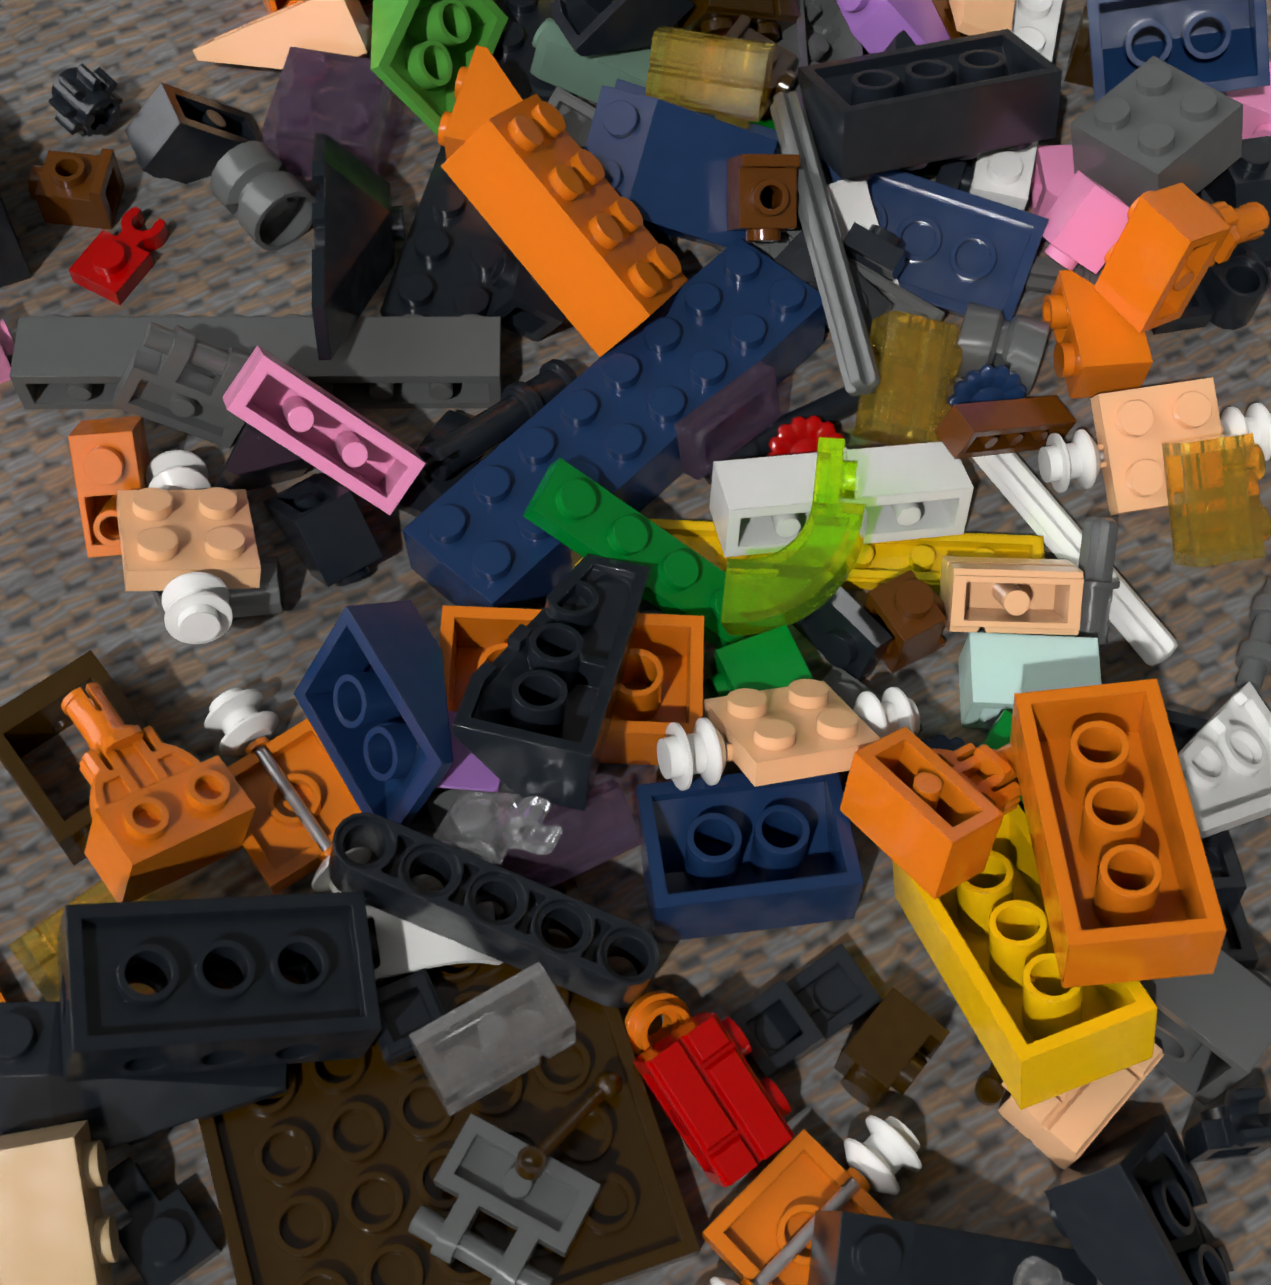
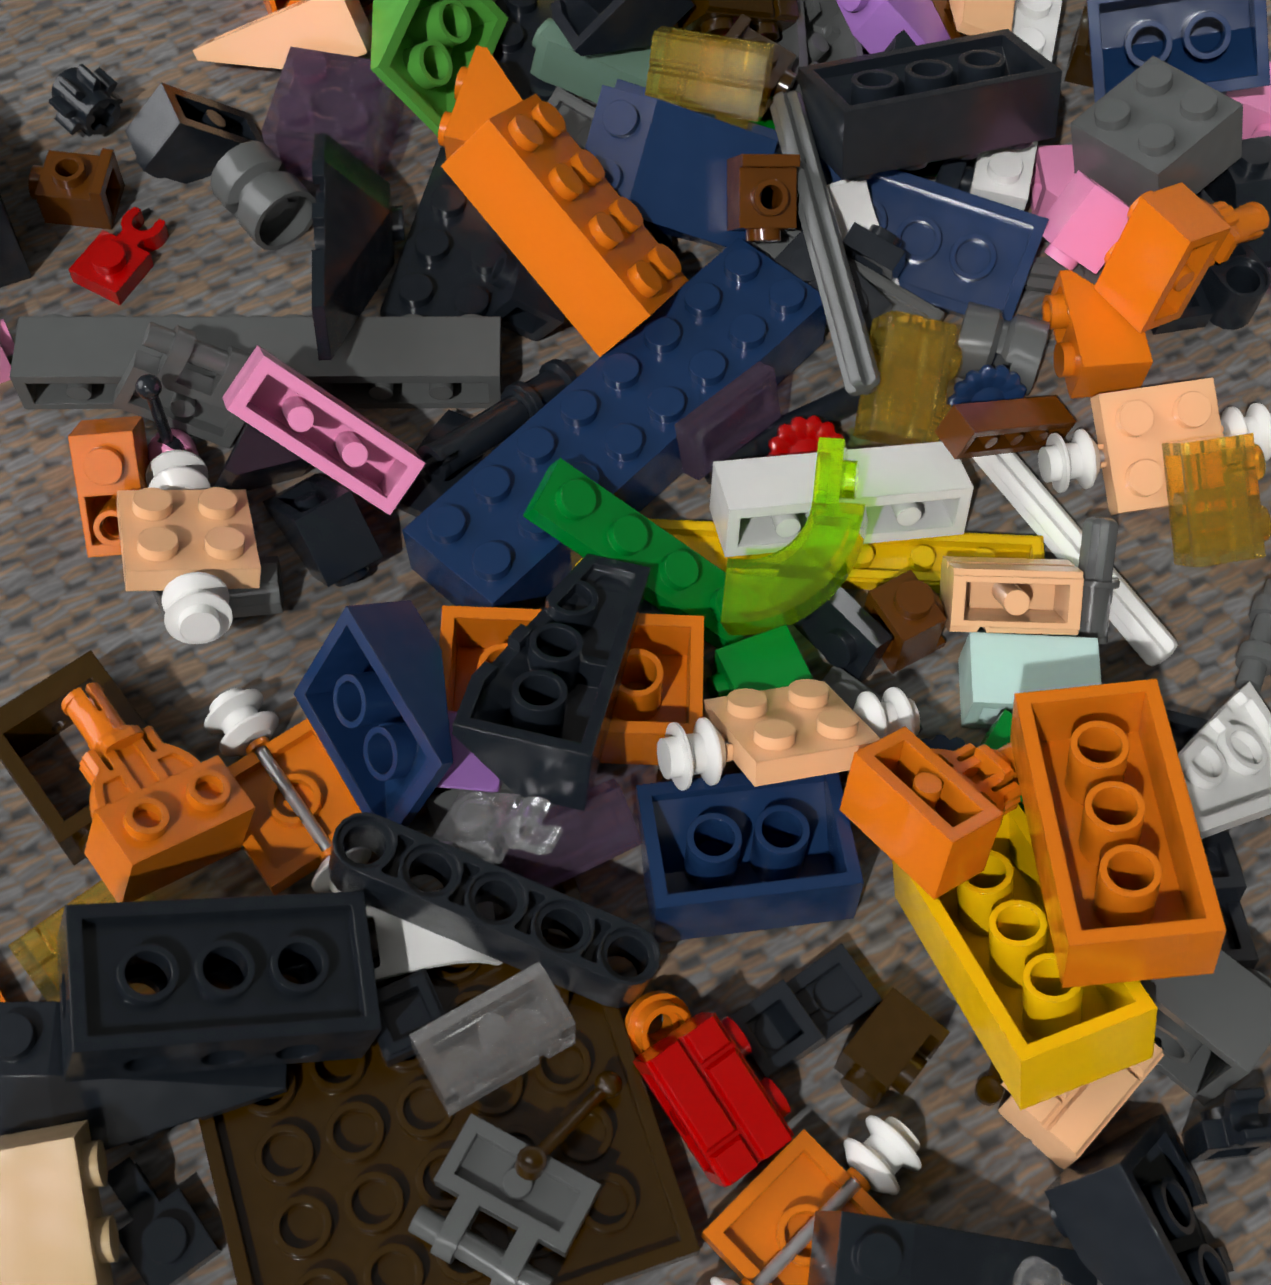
(167, 438): none -> black hinge

